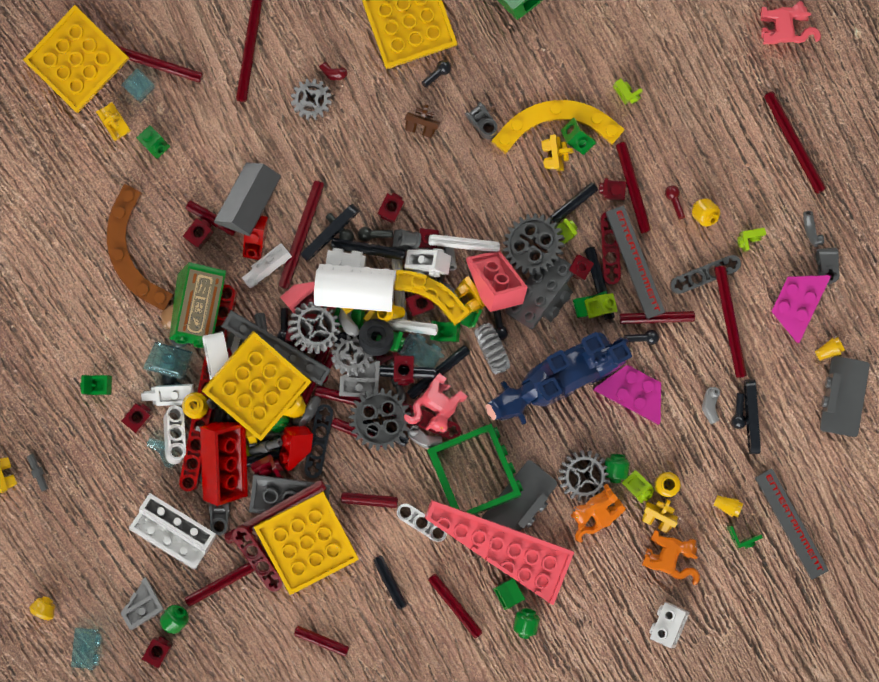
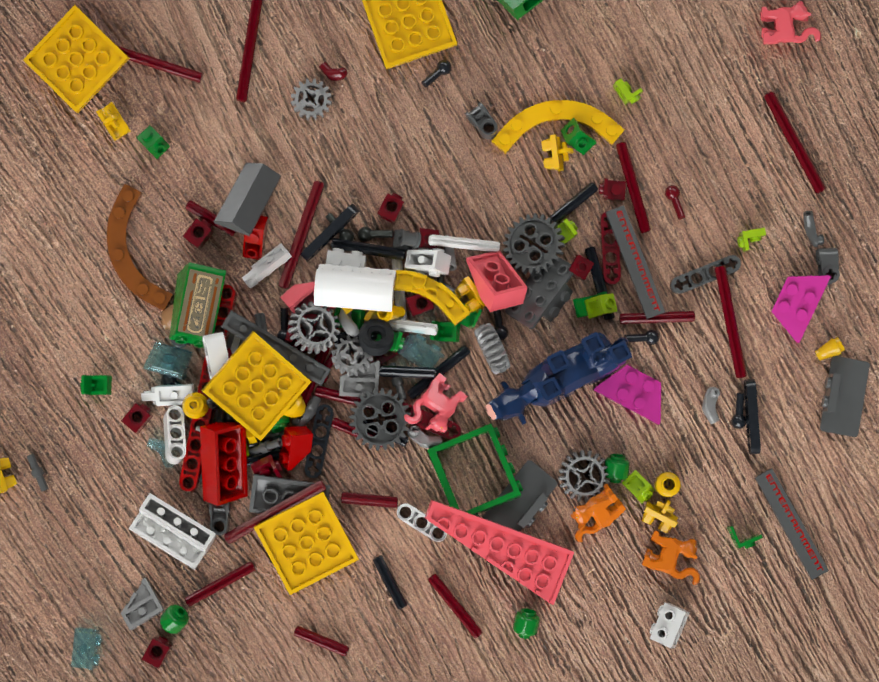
(43, 608): yellow cone -> none
(138, 85): clear light blue piece -> none
(255, 559): dark red beam -> none
(404, 361): dark red brick -> none
(413, 120): reddish brown hips -> none
(508, 593): green piece -> none
(705, 212): yellow head -> none
(729, 505): yellow cone -> none

